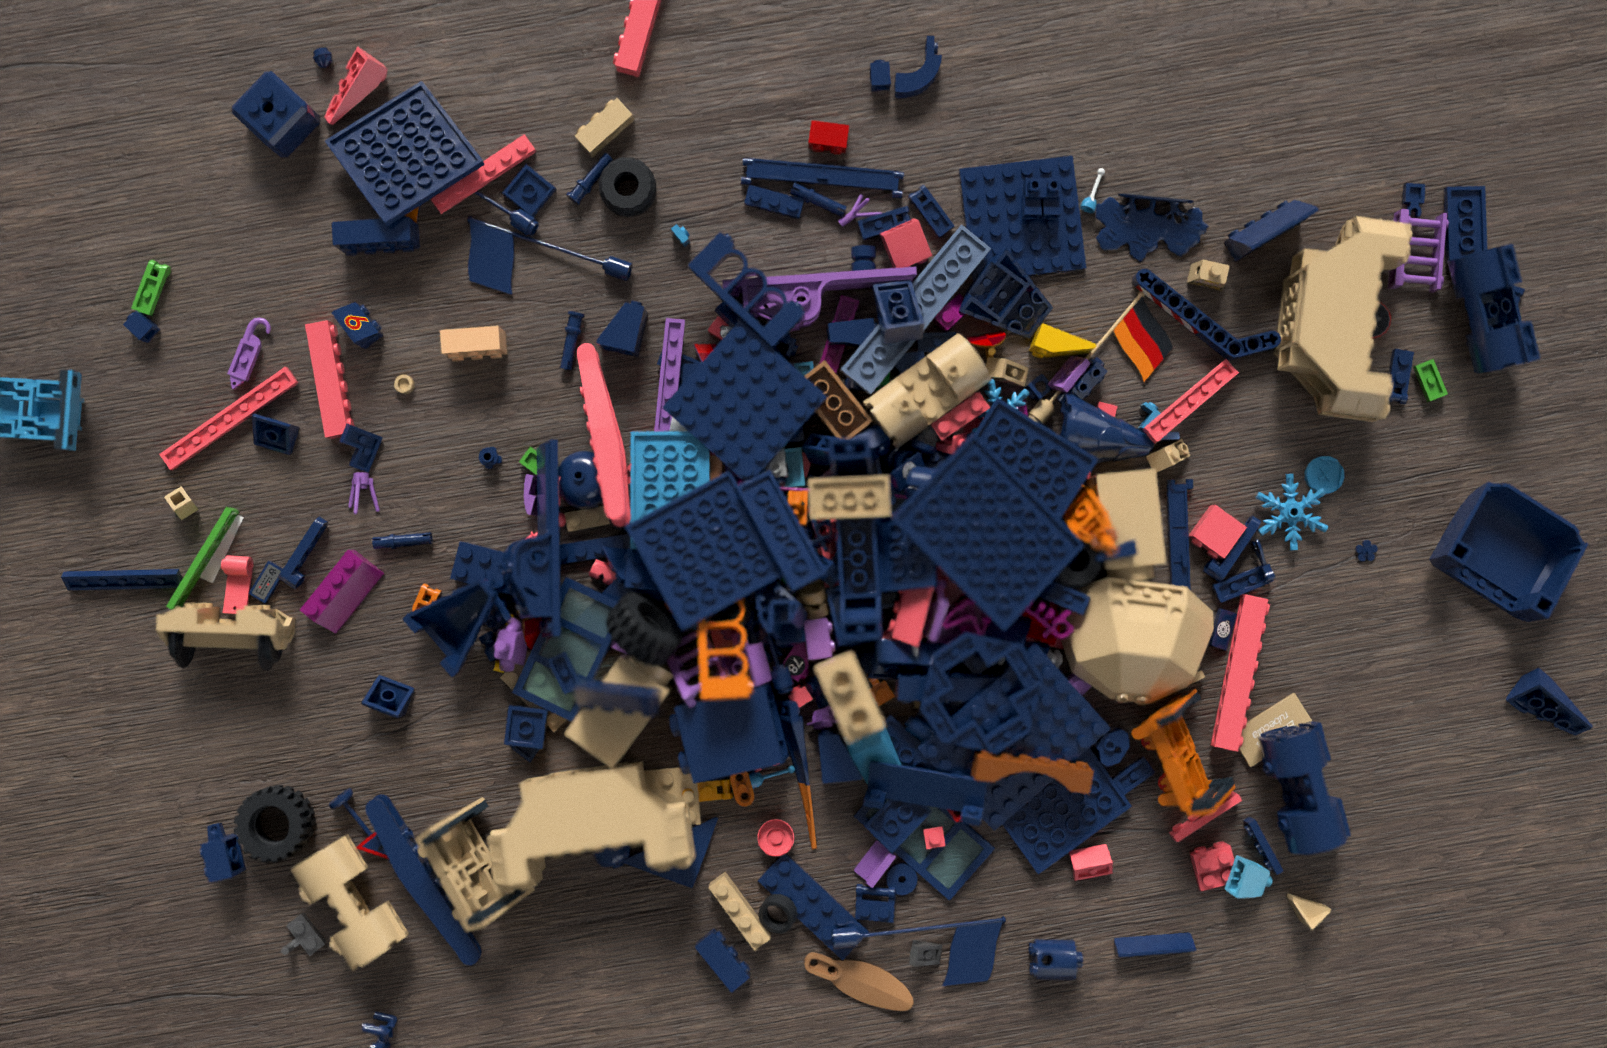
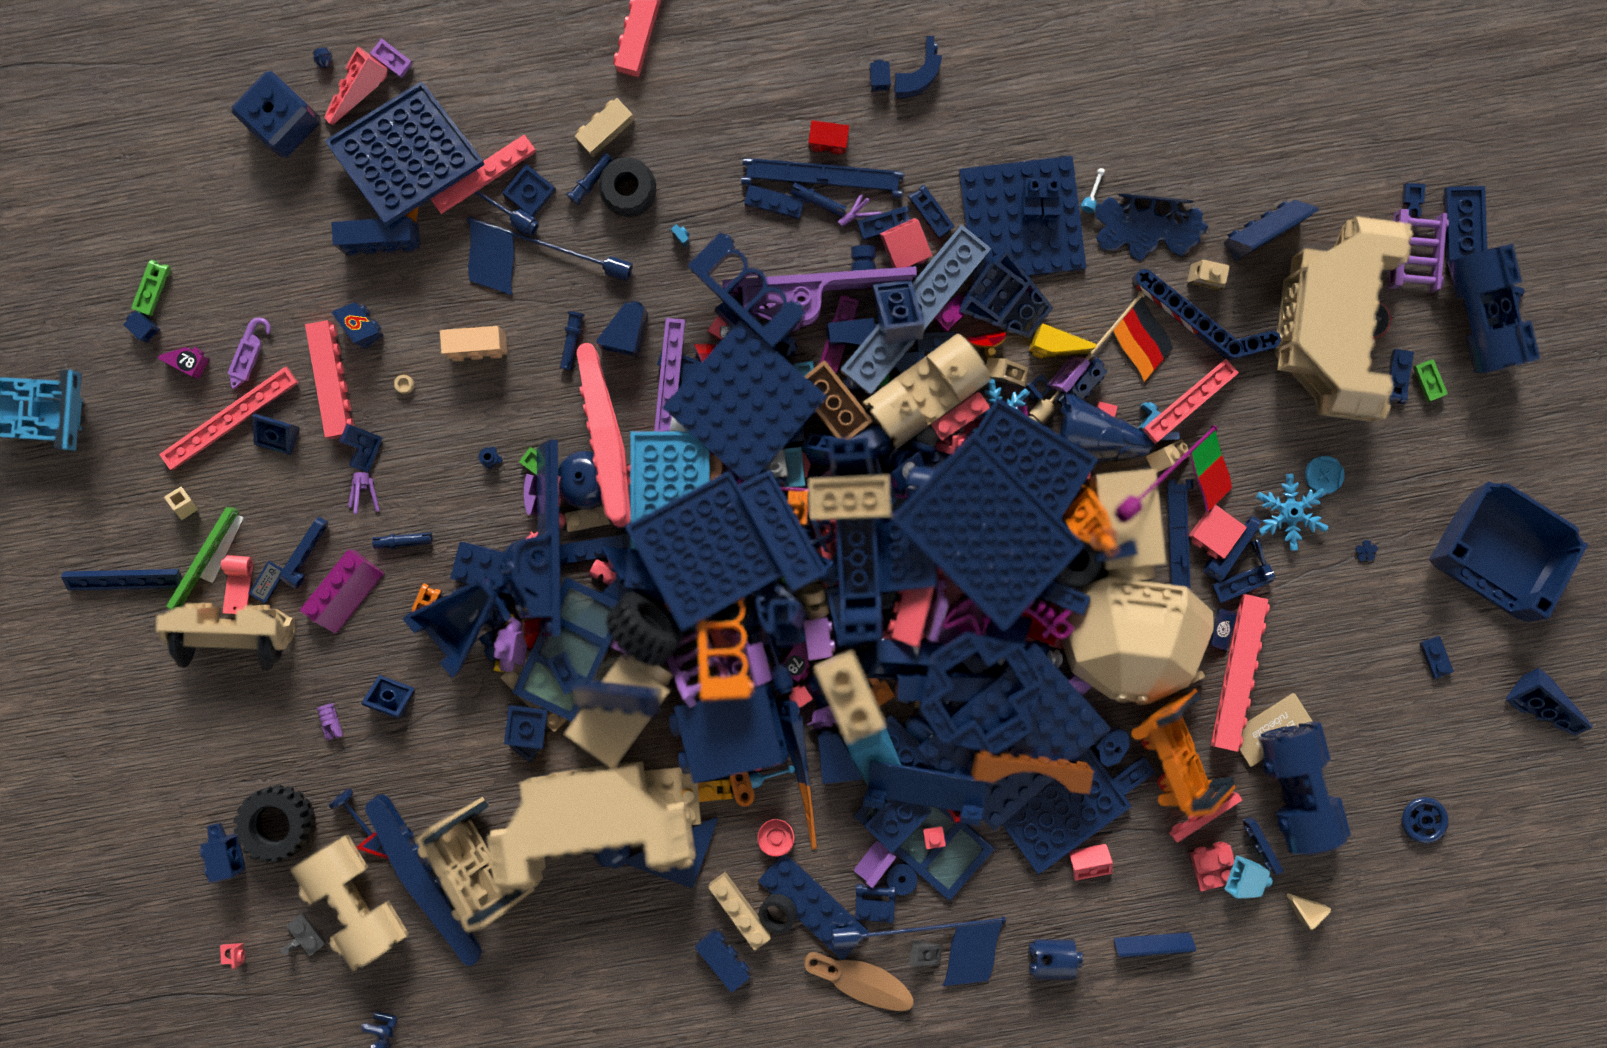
(186, 360): none -> magenta slope
(237, 954): none -> coral bracket
(330, 721): none -> medium lavender hinge
(391, 58): none -> medium lavender plate
(1209, 471): none -> flag
(1436, 657): none -> dark blue plate
(1436, 809): none -> dark blue plate

